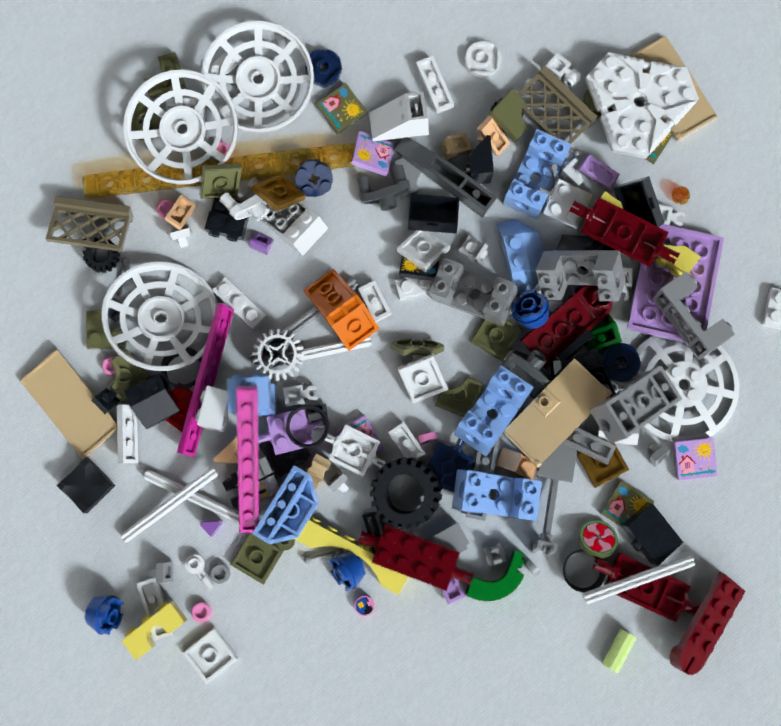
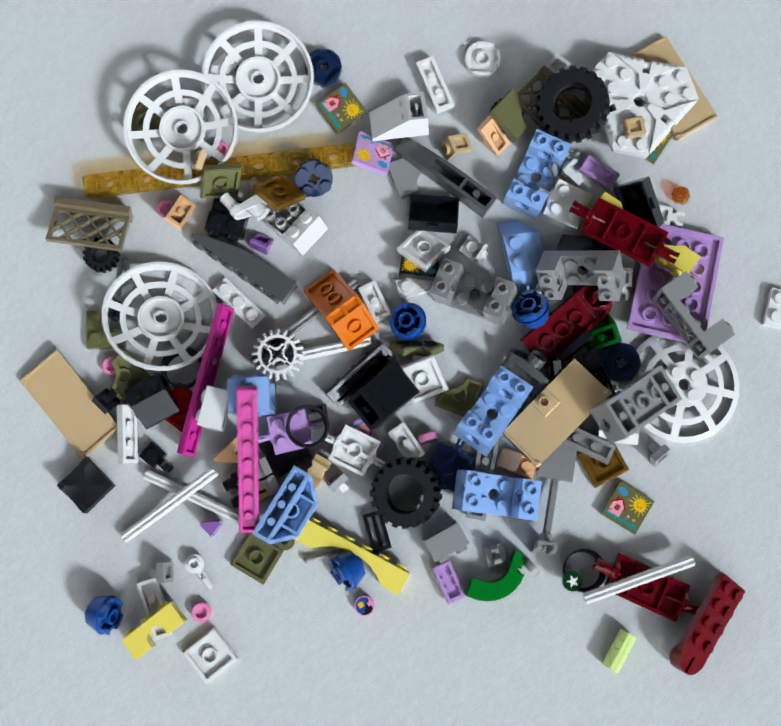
(154, 456): none -> black plate
(167, 63): olive plate -> none
(182, 235): white tile -> none
(199, 160): none -> tan tile
(220, 573): light grey tile -> none
(249, 268): none -> dark grey slope
(296, 395): white plate -> none
(359, 374): none -> black hinge
(383, 396): none -> black slope
(387, 195): dark grey connector -> none
(408, 321): none -> blue cone
(415, 557): dark red plate -> none
(480, 162): black slope -> none
(495, 338): olive tile -> none
(558, 84): none -> black tyre
(572, 581): none -> dark green tile
(598, 538): tile -> none
(634, 127): none -> tan tile
(651, 534): black container -> none
(695, 458): lavender tile -> none

